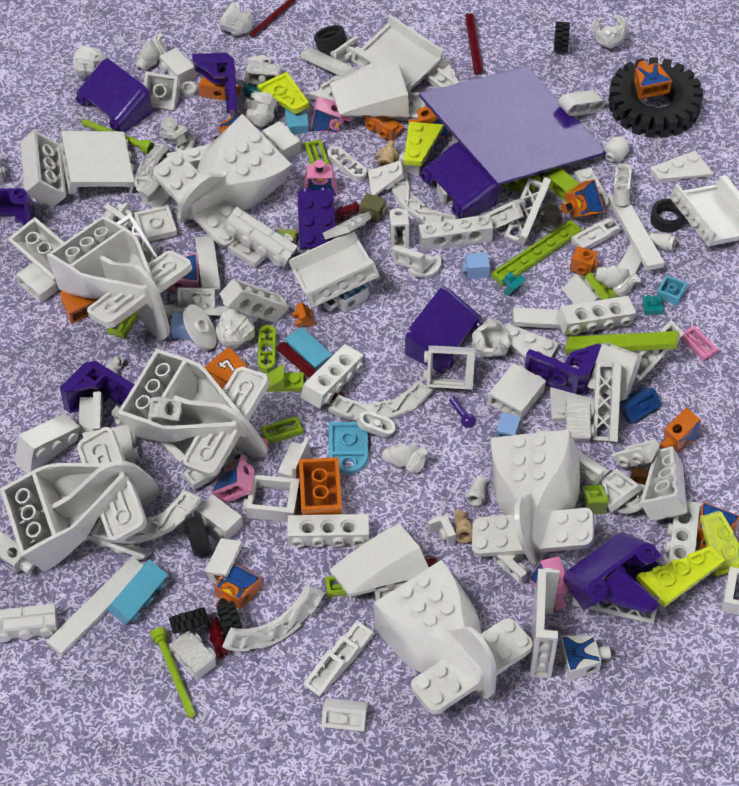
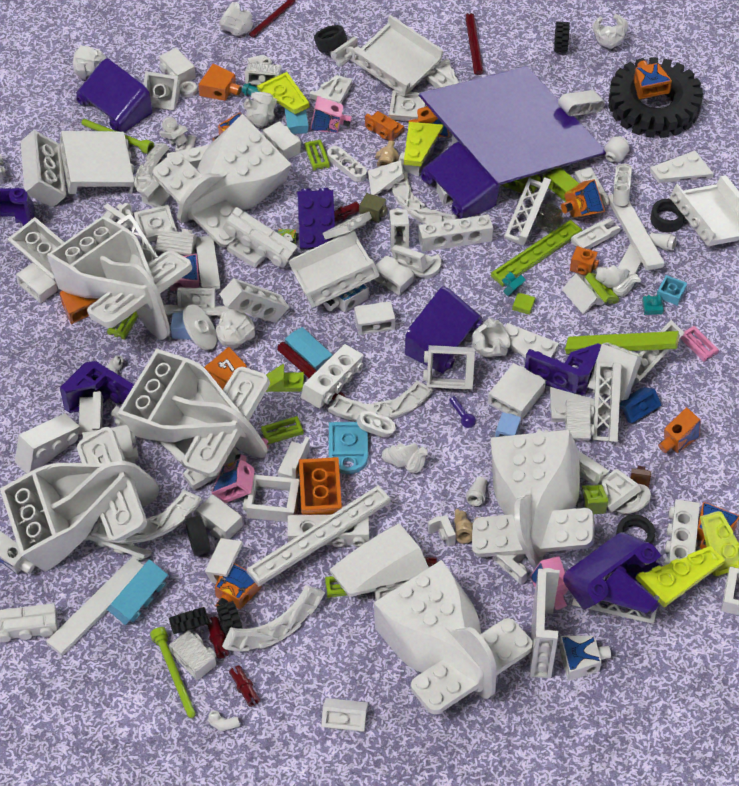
(150, 52): white hair -> none
(157, 409): white brick -> none
(179, 242): none -> white brick
(212, 68): dark purple bracket -> none
(222, 724): none -> white arm
(244, 686): none -> dark red pin
(263, 343): lime beam -> none
(304, 314): orange tile -> none
(318, 535): none -> white tile
(320, 176): bright pink torso -> none
(327, 62): white tile -> none
(338, 659): white slope -> none
(372, 91): white wedge -> none
(374, 318): none -> white brick
(394, 275): none -> white brick
(476, 266): light blue brick -> none
(506, 214): white panel -> none
(523, 303): none -> lime tile
(535, 318): white tile -> none
(596, 315): white brick -> none
(637, 454): white bracket -> none
(637, 521): none -> black tyre
(665, 486): white wedge -> none

